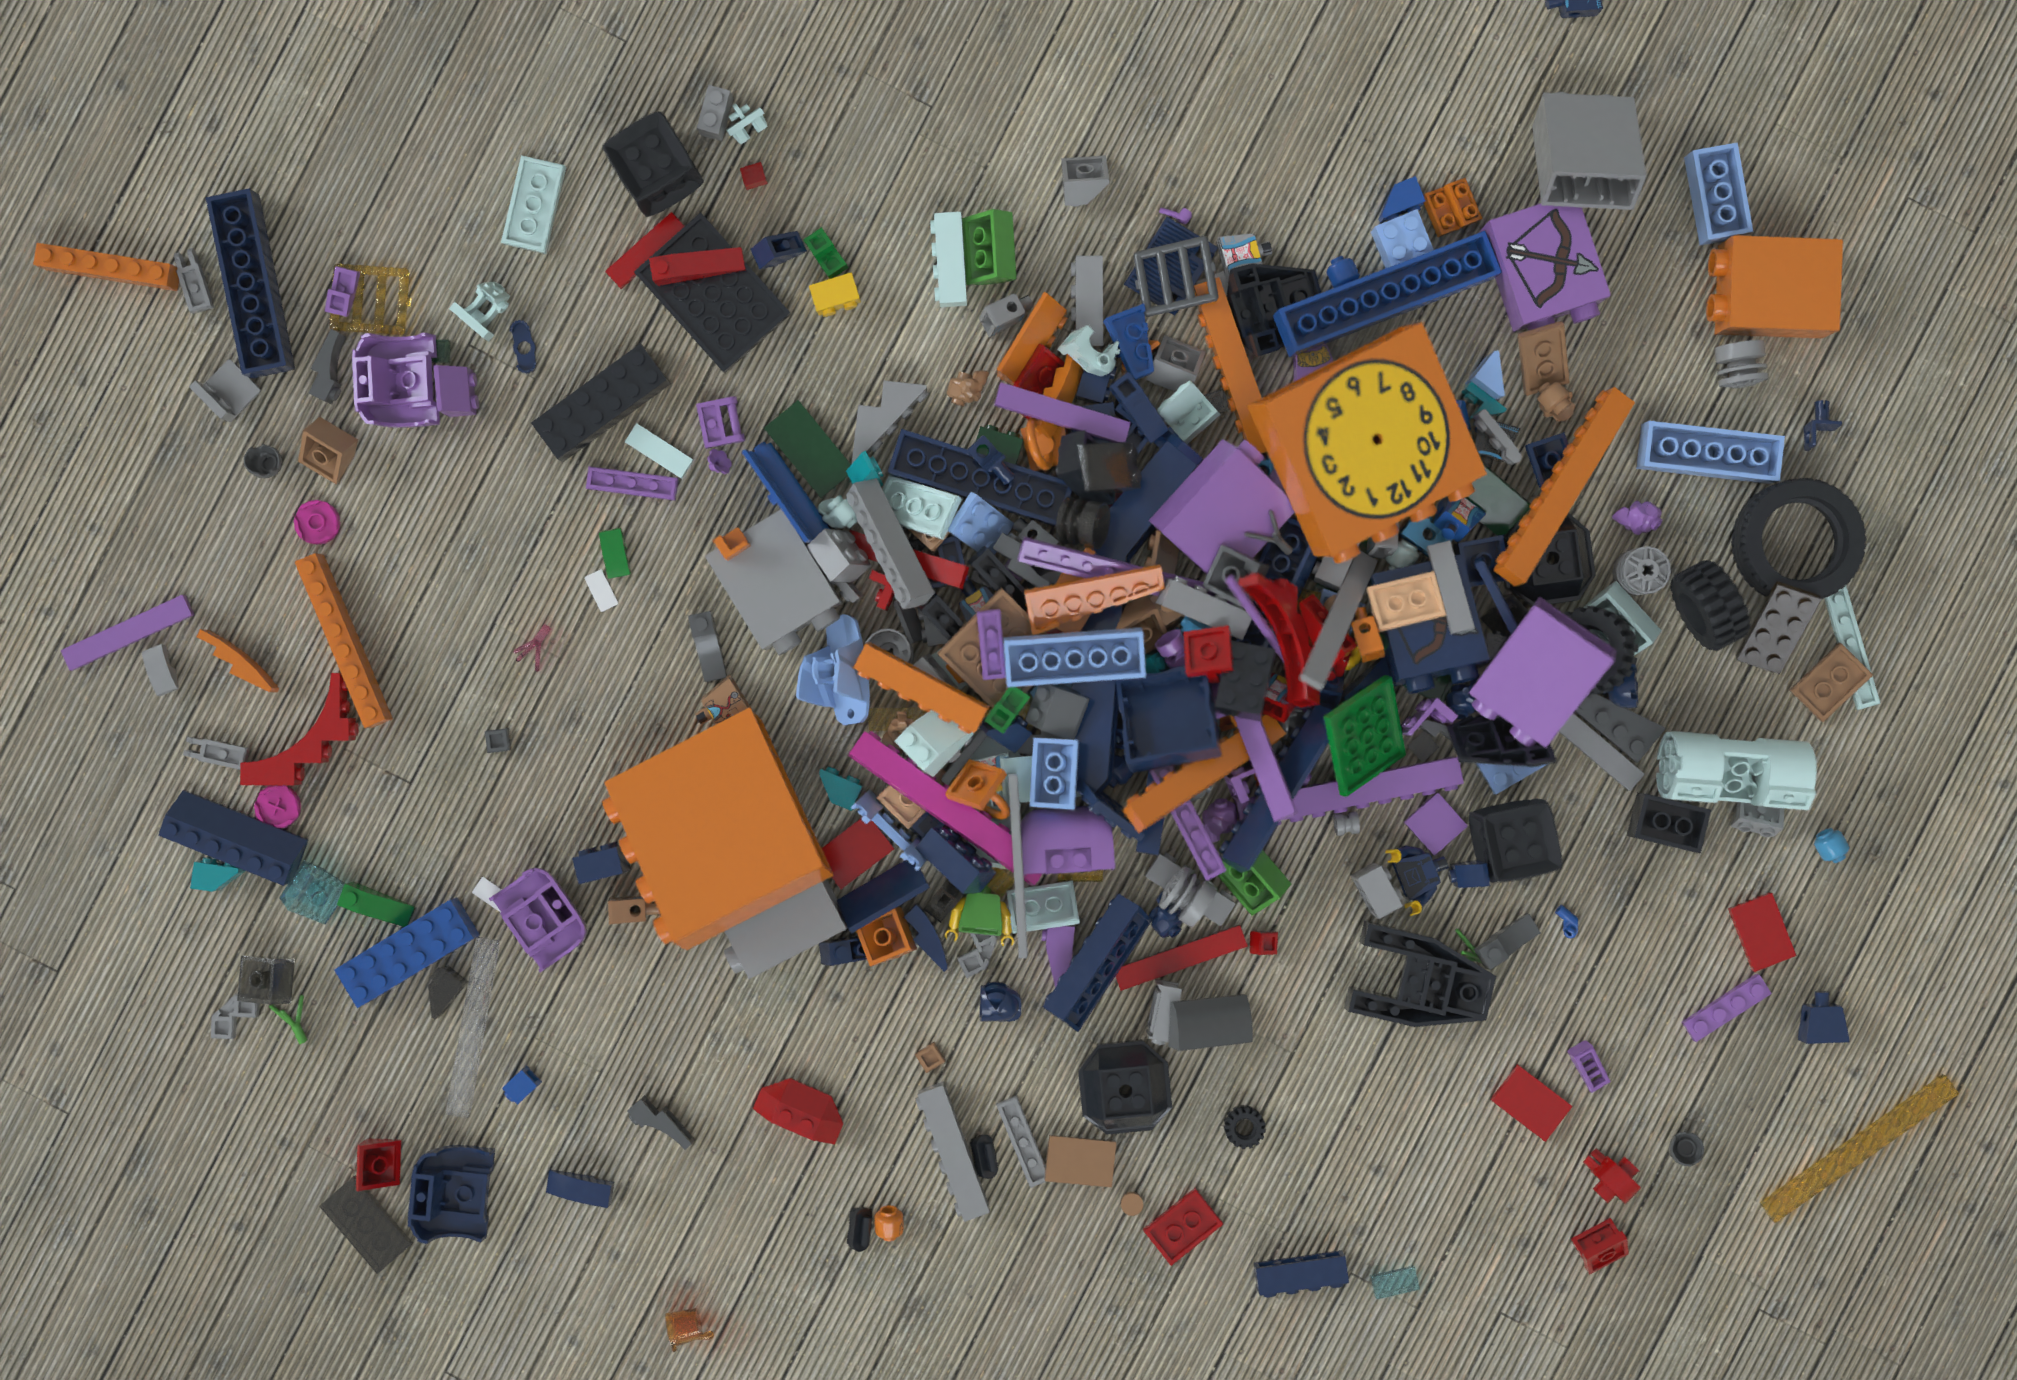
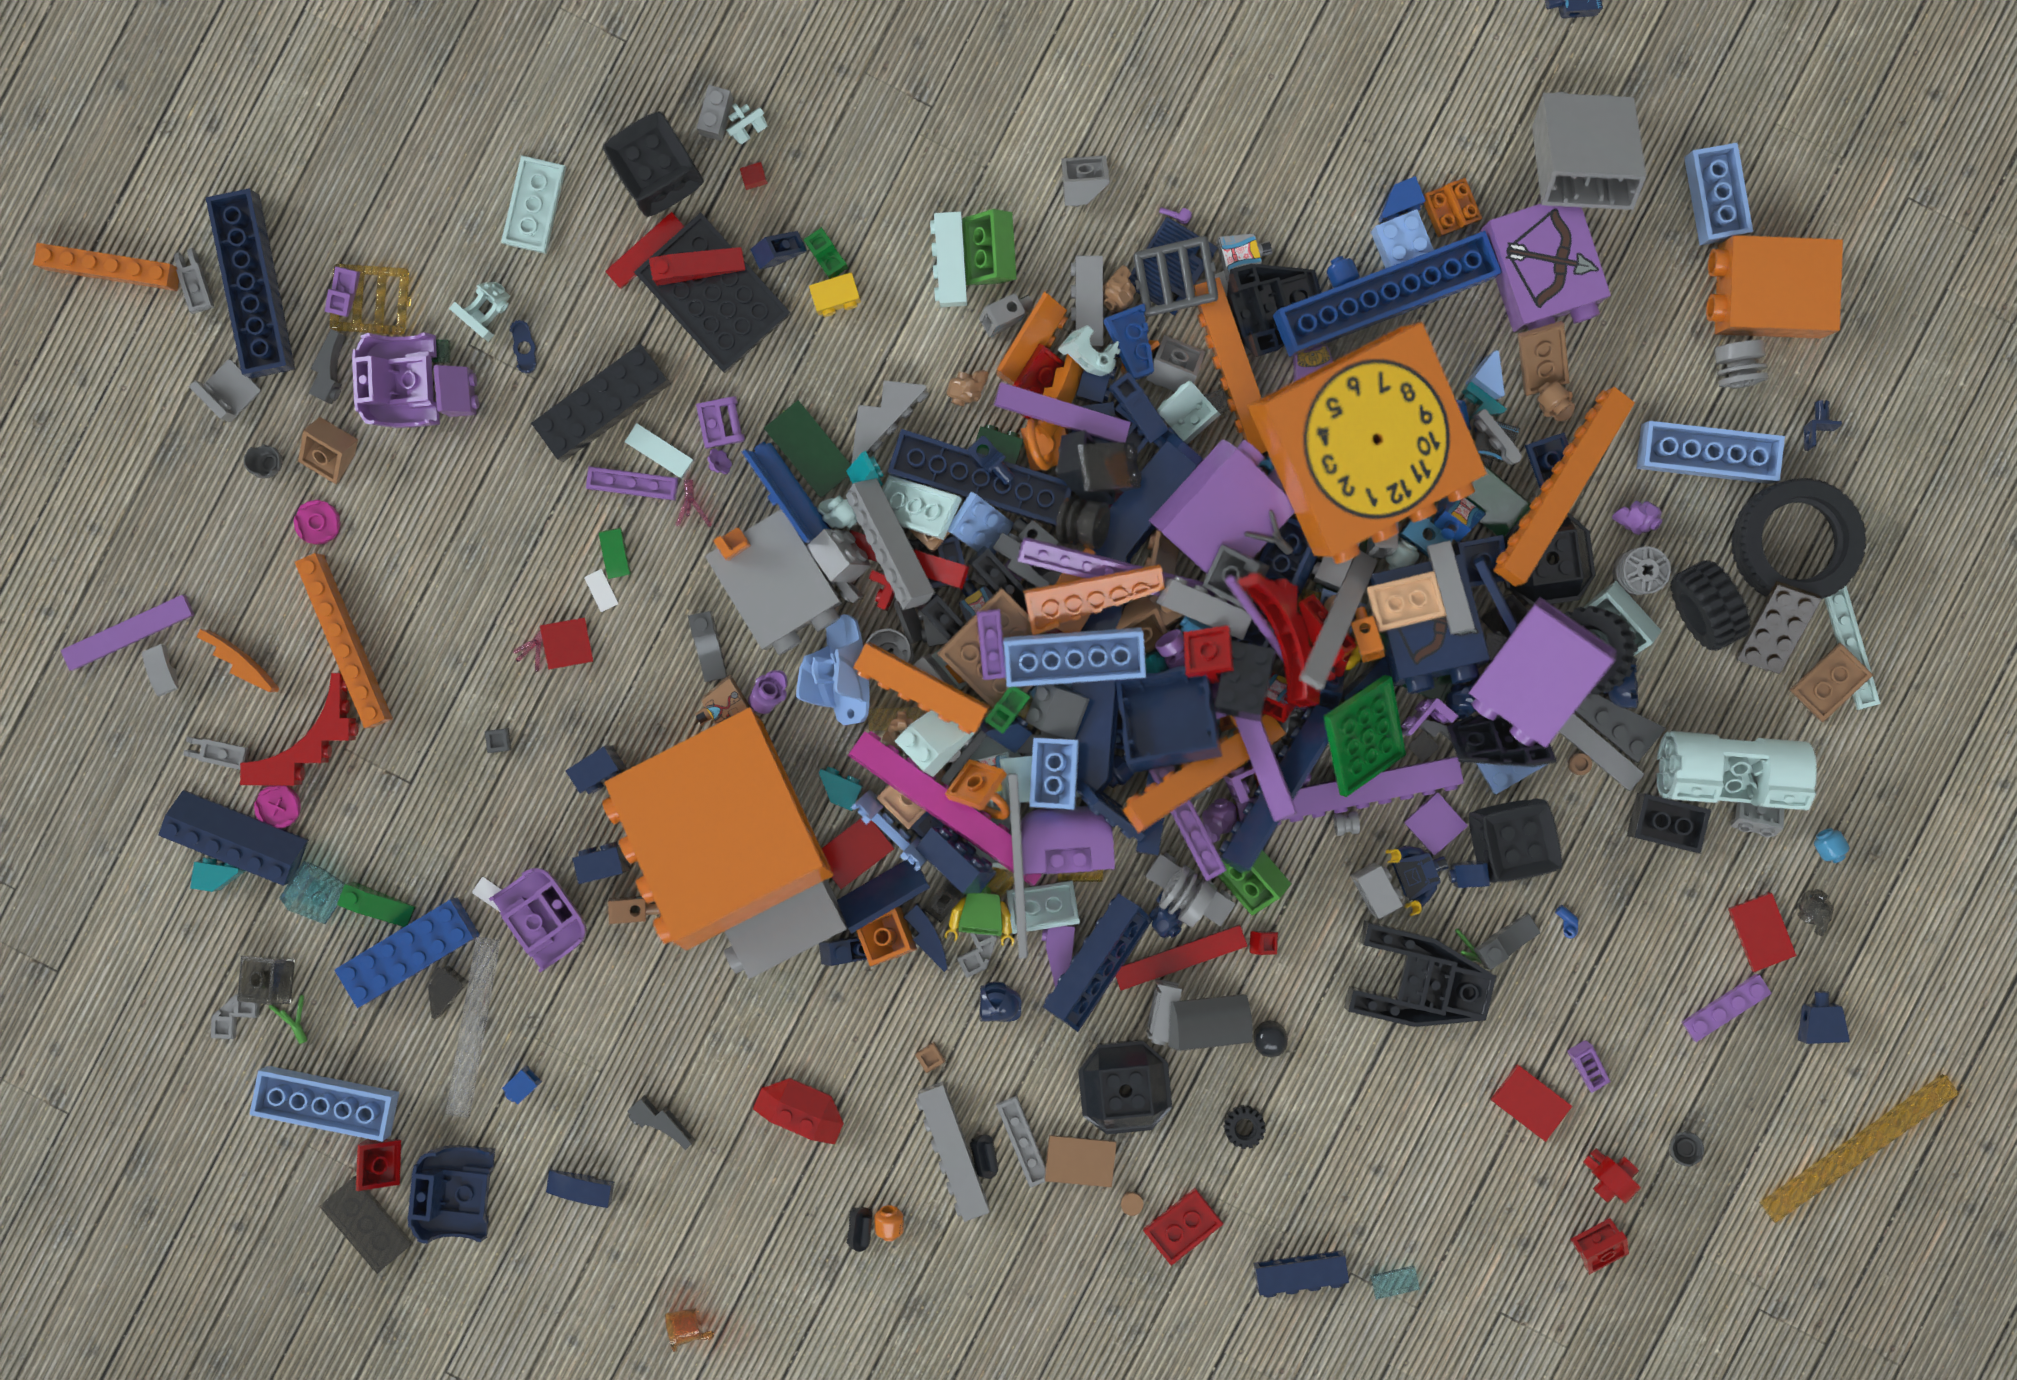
(324, 1103): none -> light blue brick
(566, 643): none -> red tile
(595, 769): none -> dark blue brick
(689, 498): none -> clear pink plant
(768, 691): none -> medium lavender head
(1119, 291): none -> medium nougat head
(1270, 1039): none -> black hair
(1579, 763): none -> medium nougat tile
(1816, 910): none -> clear smoke head

